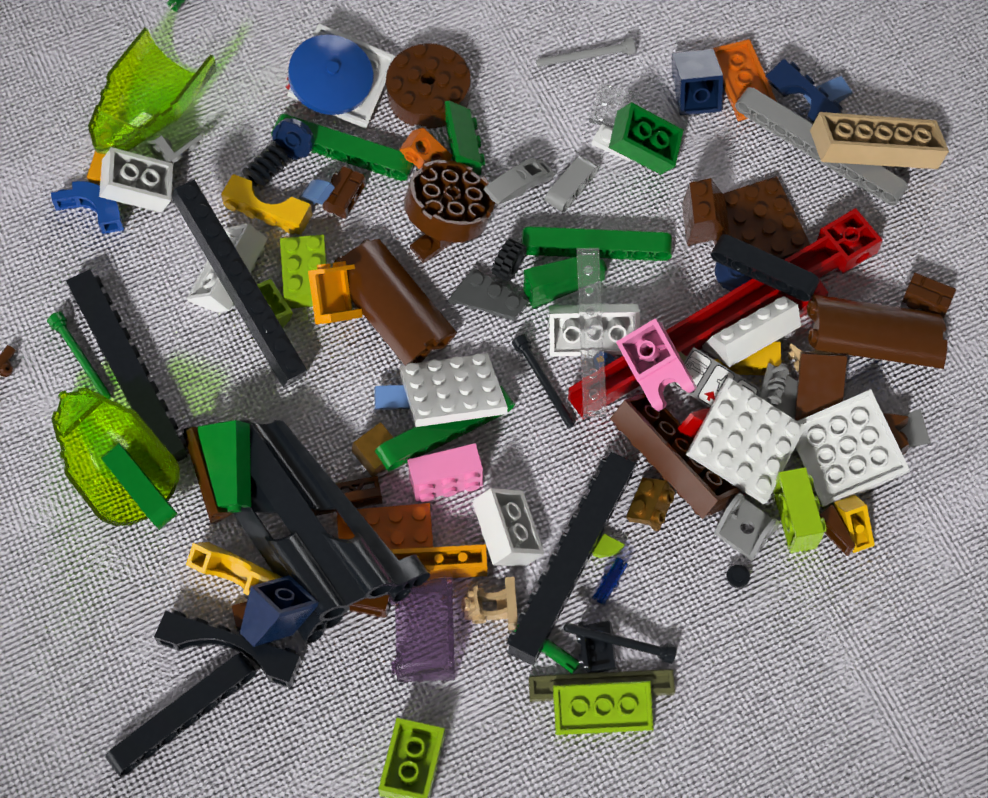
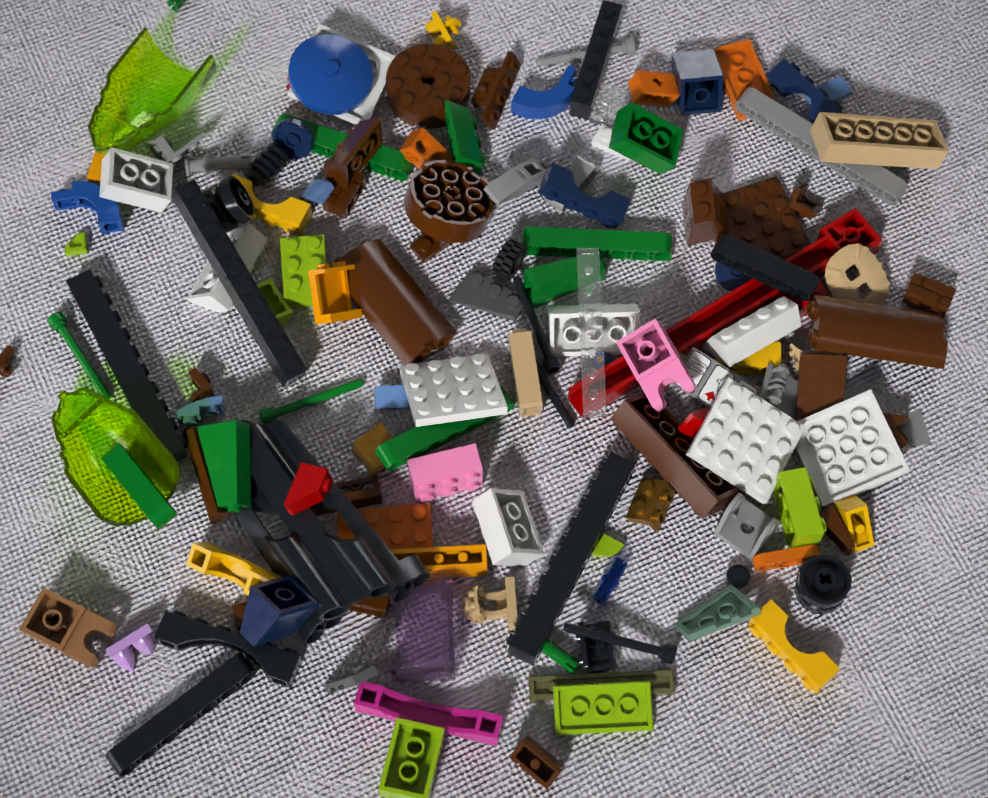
(73, 630): none -> medium nougat brick
(77, 245): none -> lime tile
(122, 652): none -> lavender tile
(192, 413): none -> slope
(202, 383): none -> reddish brown bracket
(207, 164): none -> light grey pin
(230, 203): none -> black wheel
(269, 415): none -> green piece
(308, 488): none -> red slope
(354, 153): none -> reddish brown slope
(359, 673): none -> dark grey wing
(446, 28): none -> yellow hips
(462, 723): none -> dark pink arch
(495, 88): none -> reddish brown bracket
(525, 373): none -> tan slope
(537, 761): none -> reddish brown brick
(548, 103): none -> blue arch
(551, 362): none -> black piece
(560, 187): none -> dark blue arch
(595, 59): none -> black arch
(653, 88): none -> orange brick
(717, 613): none -> sand green wing
(784, 557): none -> orange beam
(803, 204): none -> reddish brown bracket
(813, 669): none -> yellow arch
(822, 584): none -> black wheel
(869, 272): none -> tan piece

